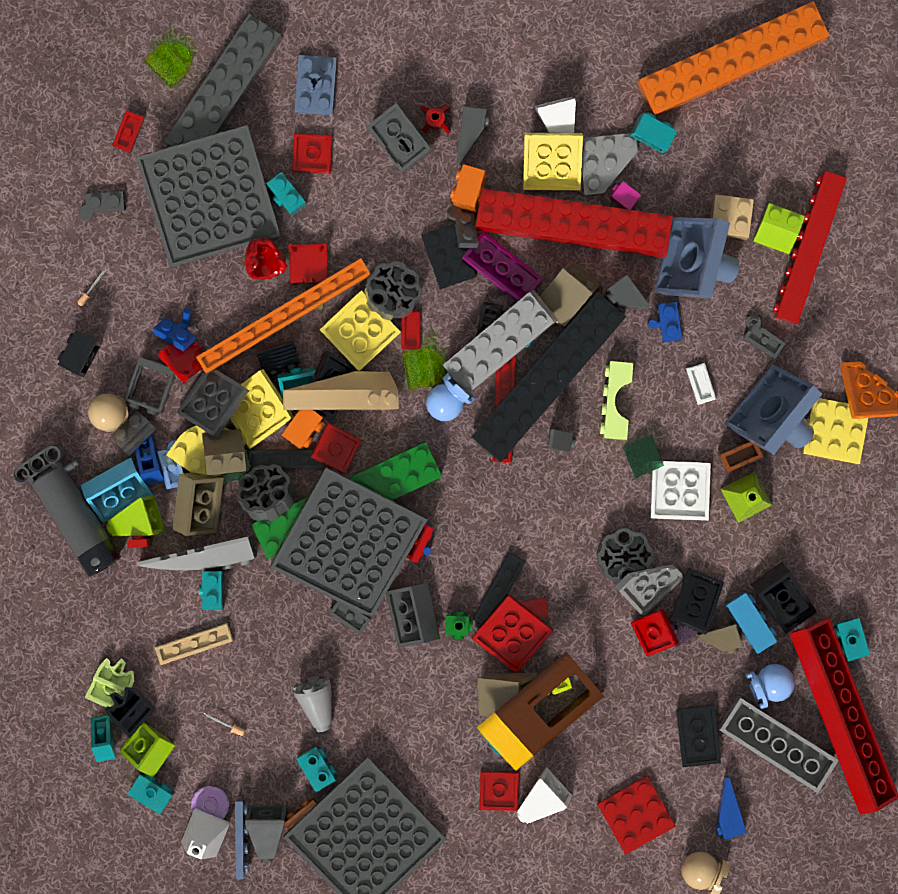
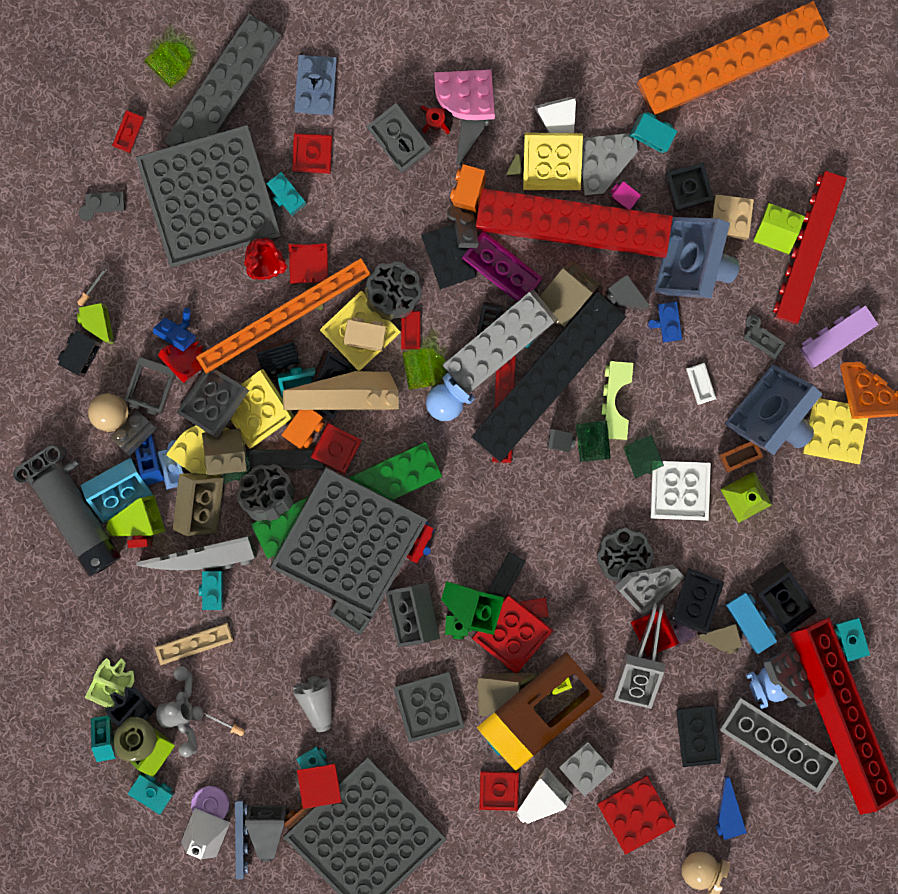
(97, 321): none -> lime slope
(134, 739): none -> olive hat
(181, 712): none -> light grey wheel
(319, 786): none -> red tile
(365, 335): none -> tan brick
(429, 707): none -> dark grey plate
(466, 93): none -> bright pink plate
(473, 607): none -> green slope
(515, 168): none -> olive slope
(585, 768): none -> light grey brick
(593, 441): none -> clear green plate
(639, 675): none -> light grey slope
(689, 187): none -> black brick
(788, 673): none -> dark grey plate
(839, 336): none -> lavender brick

